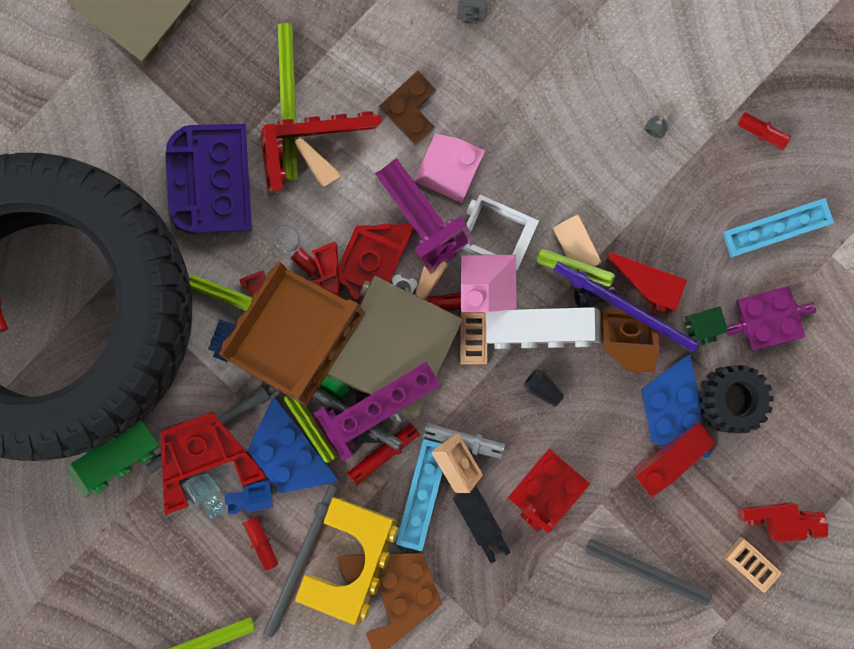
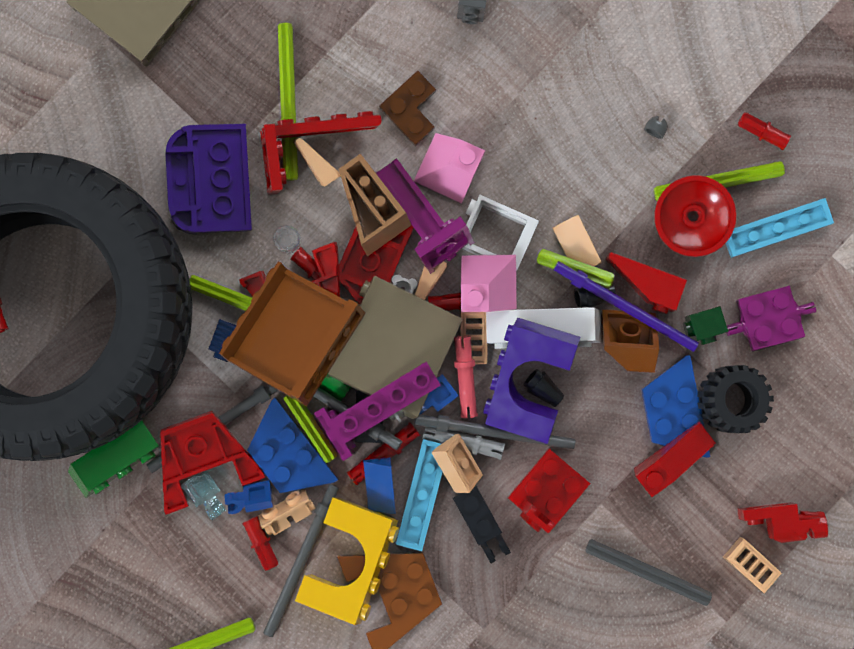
(295, 504): none -> light nougat hinge
(372, 205): none -> medium nougat wedge
(379, 485): none -> blue slope
(440, 396): none -> blue plate
(443, 423): none -> dark grey bar
(464, 365): none -> coral pin
(508, 408): none -> dark purple arch
(714, 221): none -> red dish
(740, 176): none -> lime axle

